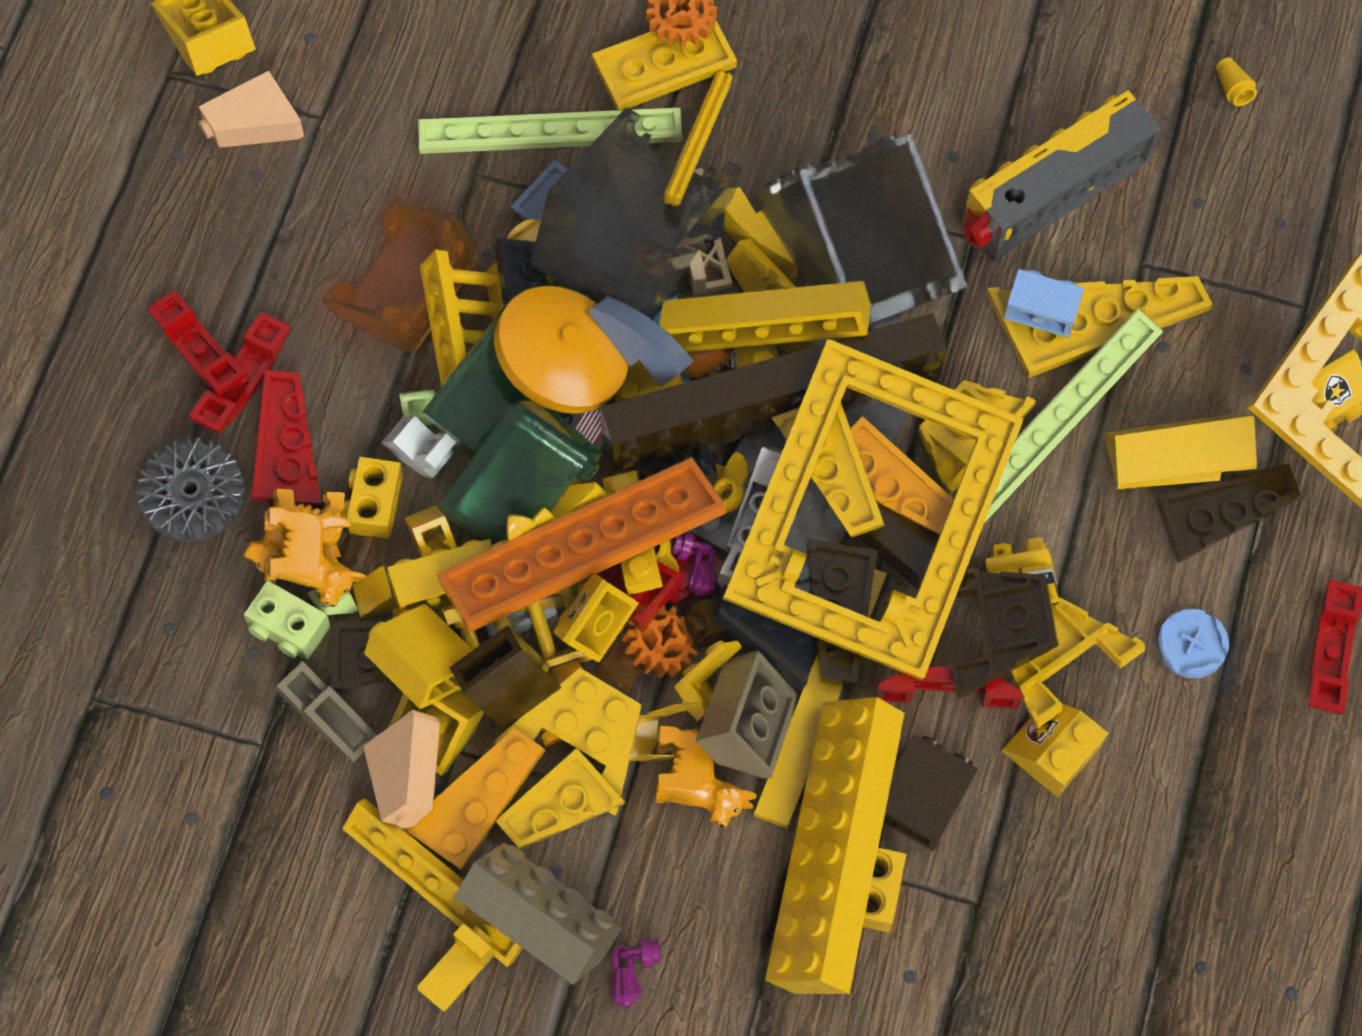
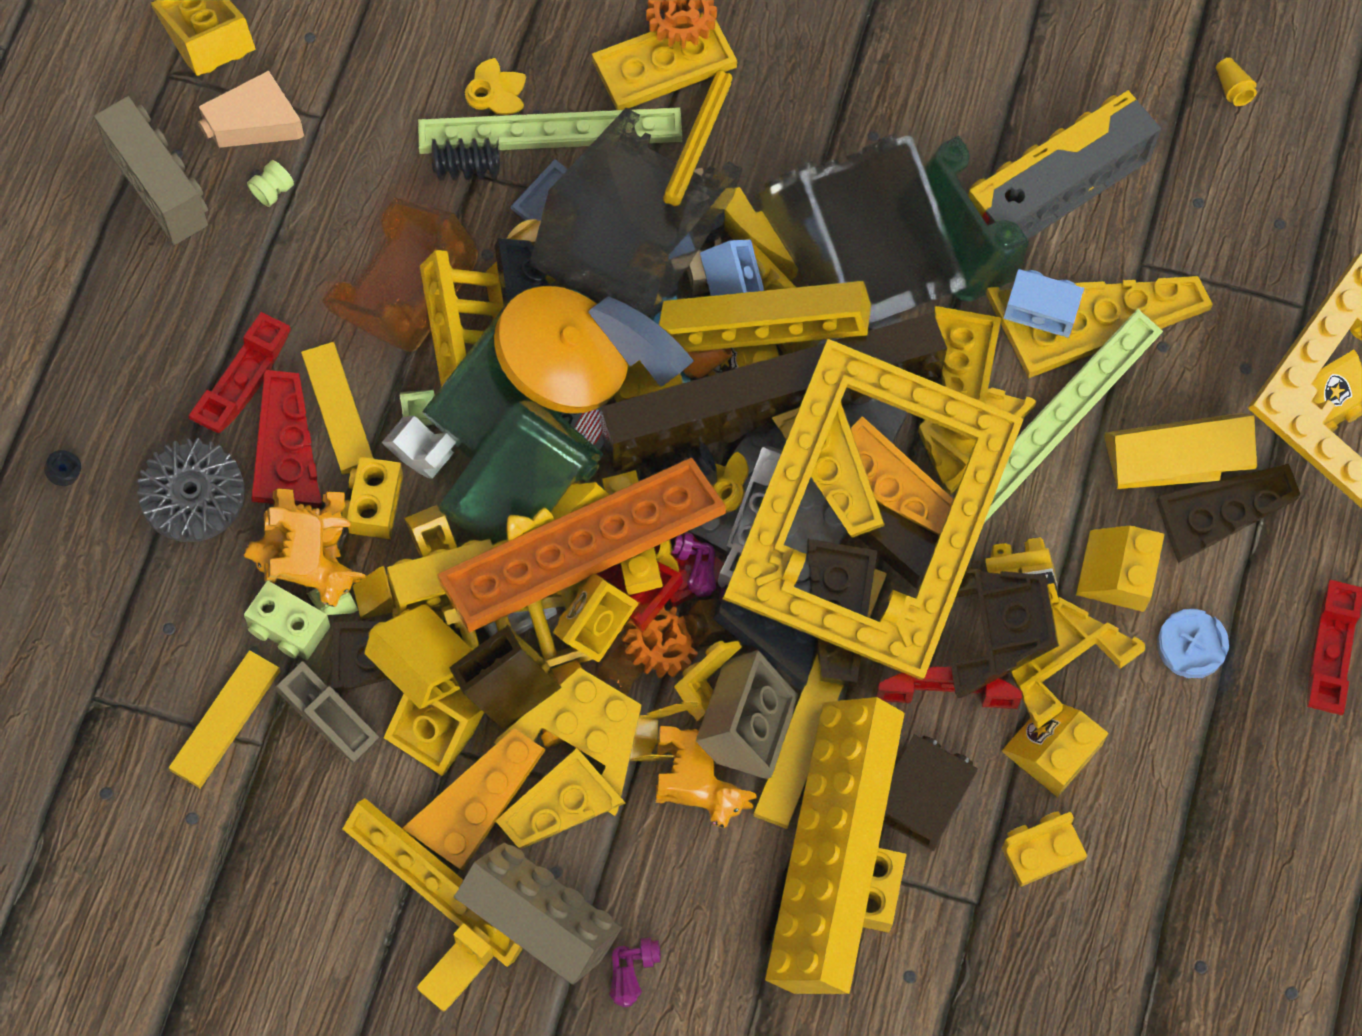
(62, 468): none -> black tile
(152, 169): none -> dark tan brick
(195, 344): red slope -> none
(224, 719): none -> yellow tile
(271, 183): none -> yellowish green wheel
(336, 406): none -> yellow tile
(404, 768): light nougat slope -> none
(466, 159): none -> black piece
(500, 87): none -> yellow plate
(731, 268): none -> light blue brick
(970, 350): none -> yellow wing
(985, 253): none -> clear green windscreen
(1043, 848): none -> yellow bracket
(1120, 566): none -> yellow slope

